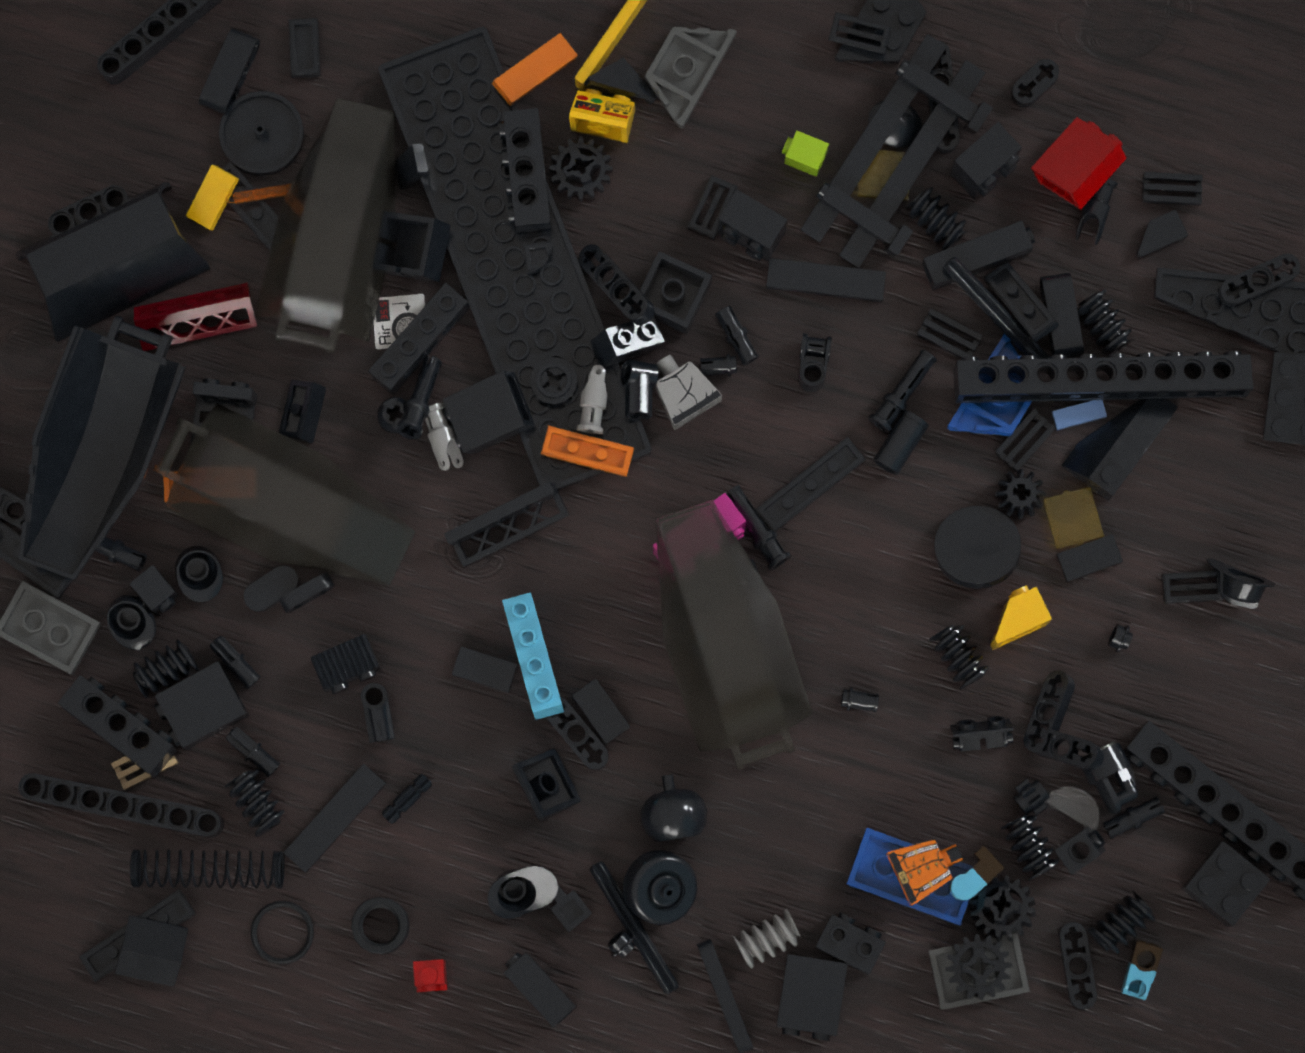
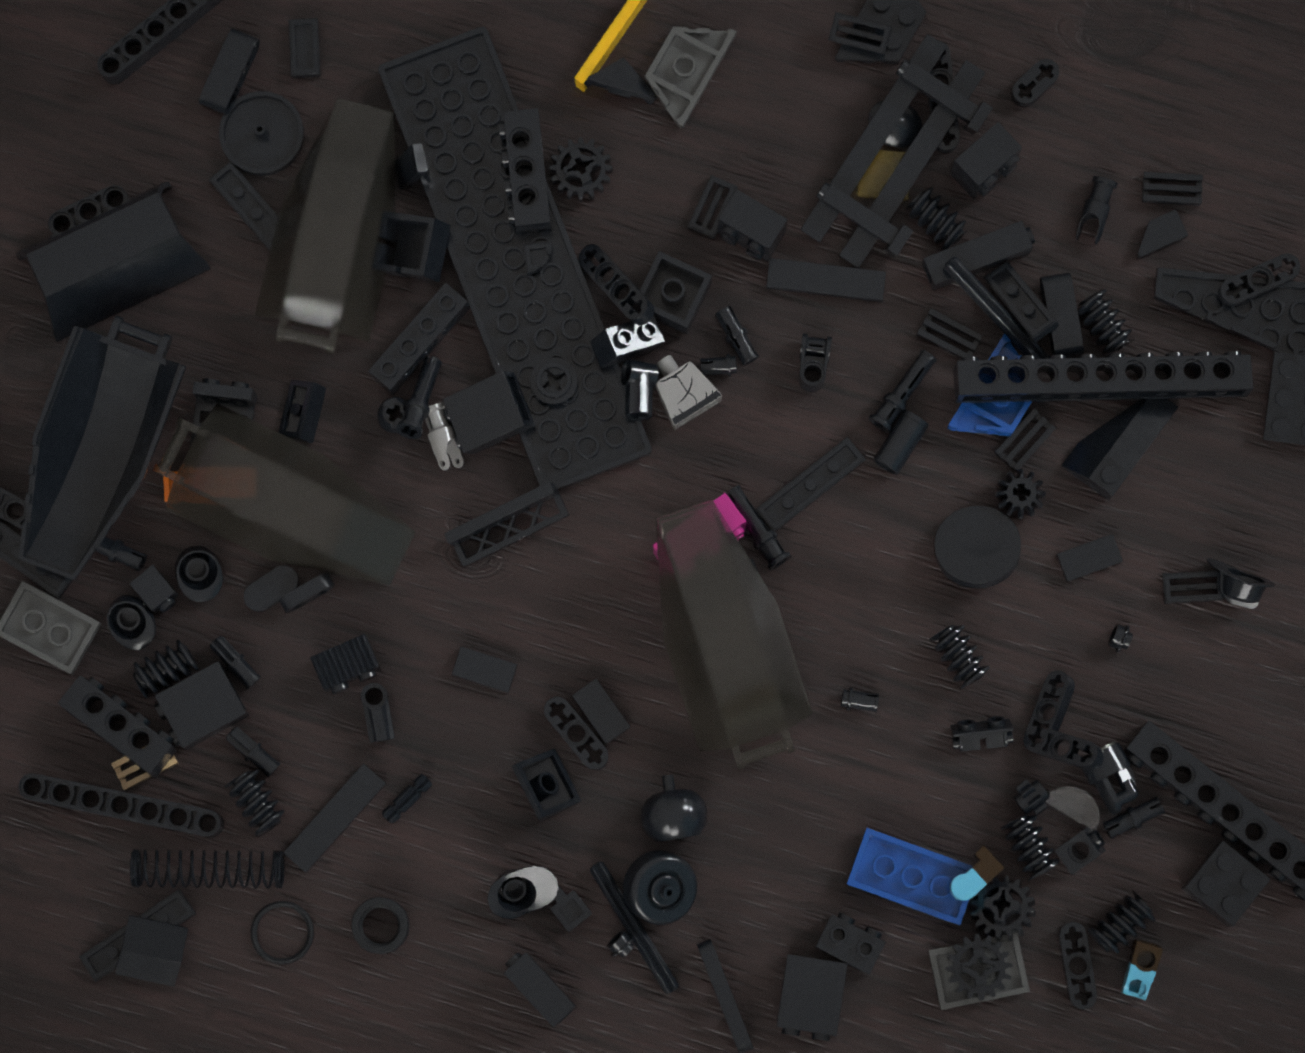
(197, 306): dark red fence -> none
(212, 197): yellow tile -> none
(261, 196): orange piece -> none
(394, 316): white sticker -> none
(430, 975): red brick -> none
(533, 656): medium azure brick -> none
(535, 69): orange tile -> none
(587, 451): orange tile -> none
(593, 400): light grey piece -> none
(602, 115): yellow slope -> none
(768, 938): light grey piece -> none
(805, 153): lime brick -> none
(923, 868): orange torso -> none
(1020, 616): yellow slope -> none
(1073, 518): clear yellow piece -> none
(1079, 162): red brick -> none
(1079, 414): medium blue piece -> none

